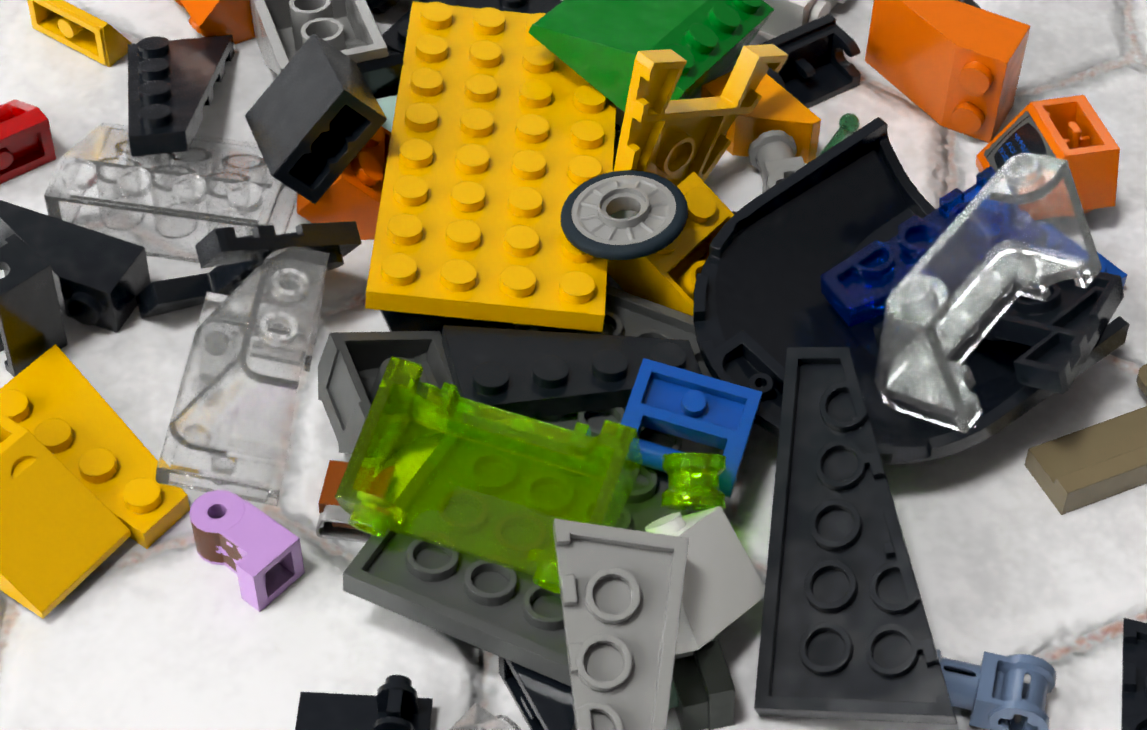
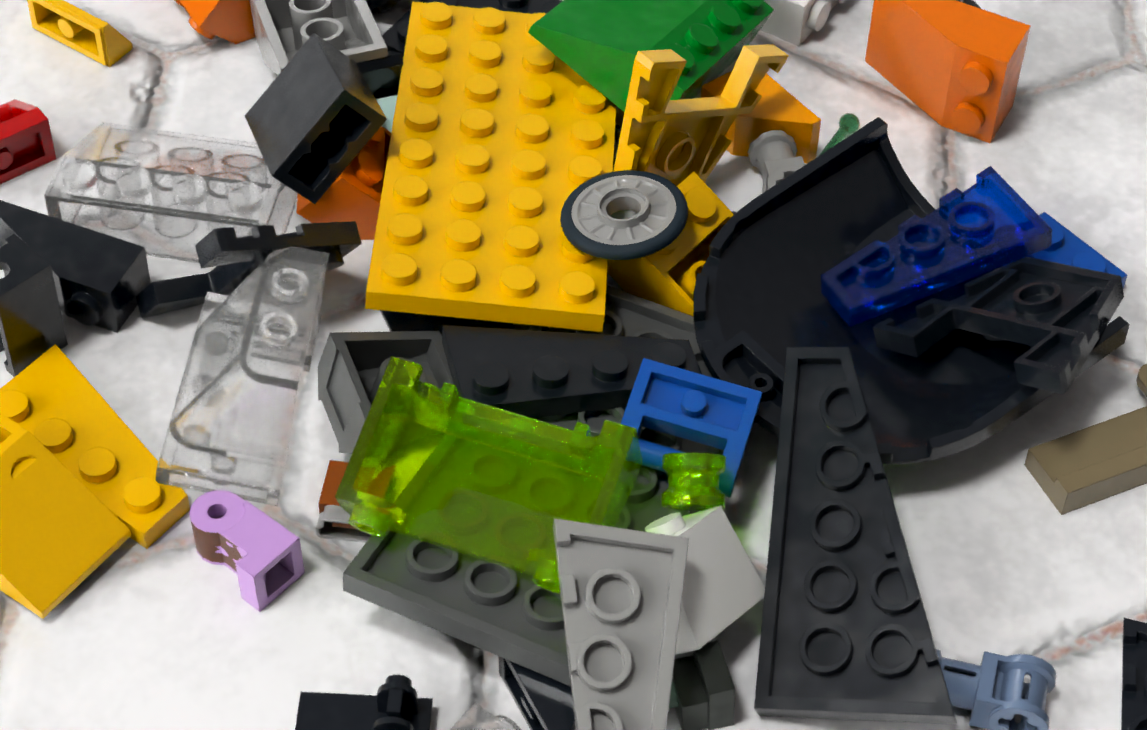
(169, 88): black wing -> none
(816, 61): black hinge -> none
(1006, 243): clear windscreen -> none
(1063, 130): orange slope -> none

